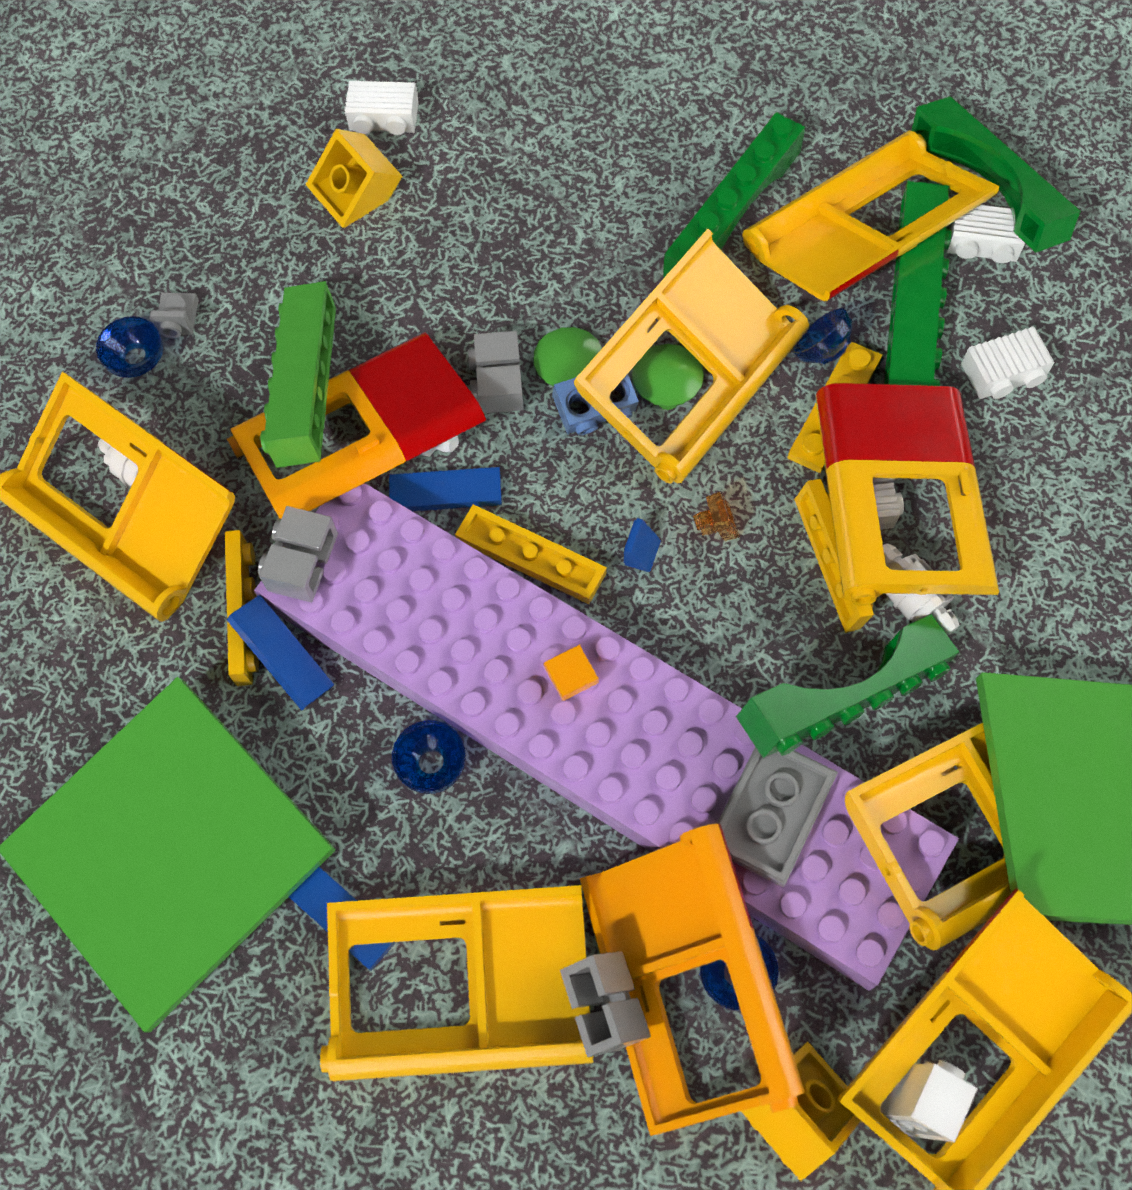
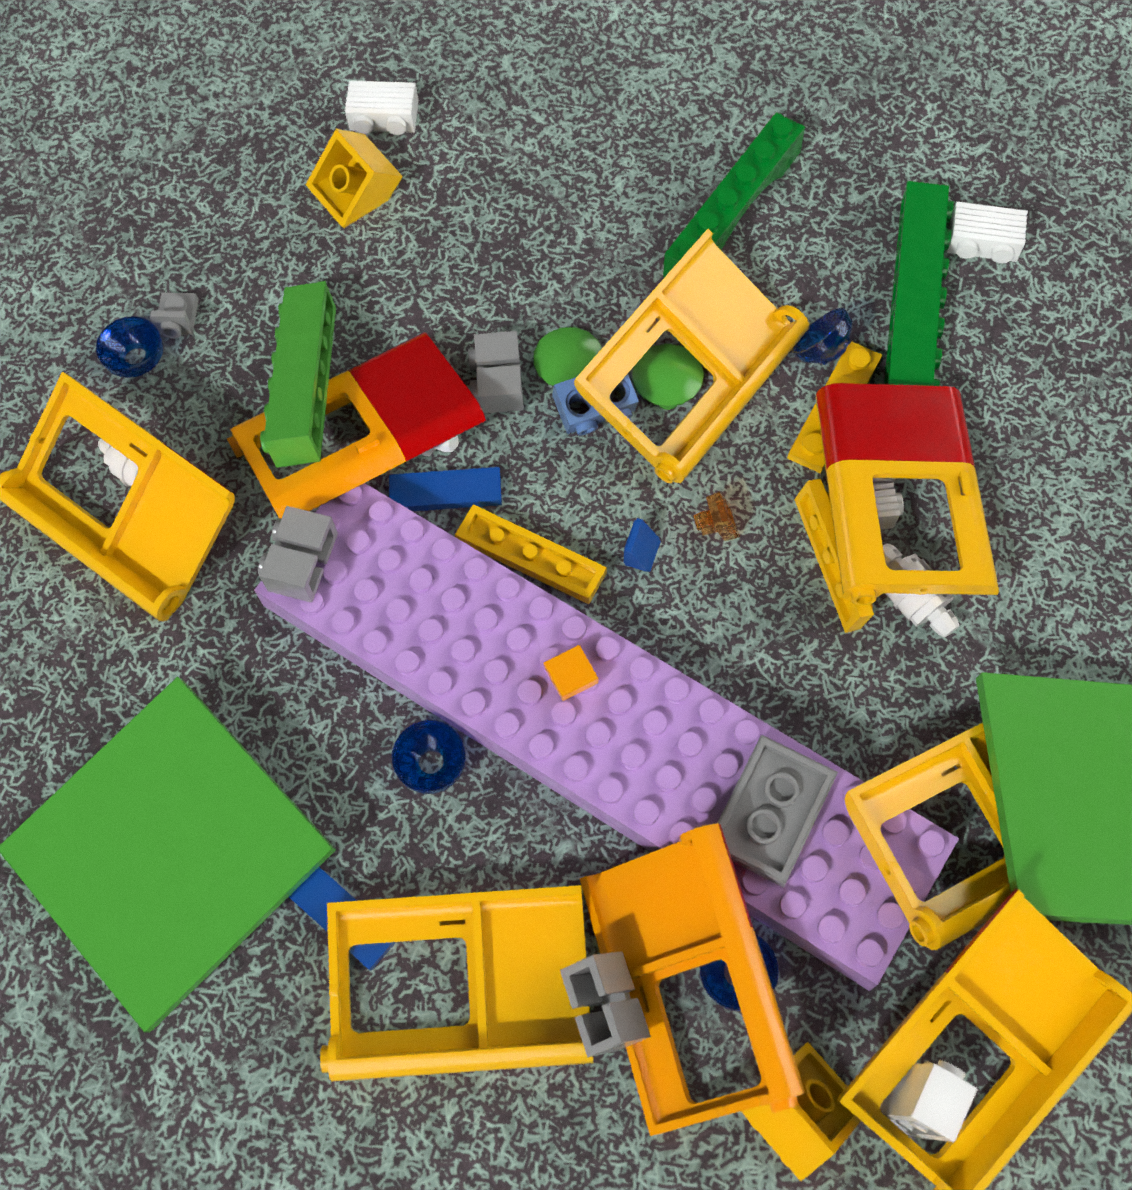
(239, 591): yellow plate -> none
(280, 652): blue tile -> none
(790, 713): green arch -> none
(827, 249): yellow piece -> none
(1007, 363): white brick -> none
(1038, 210): green arch -> none

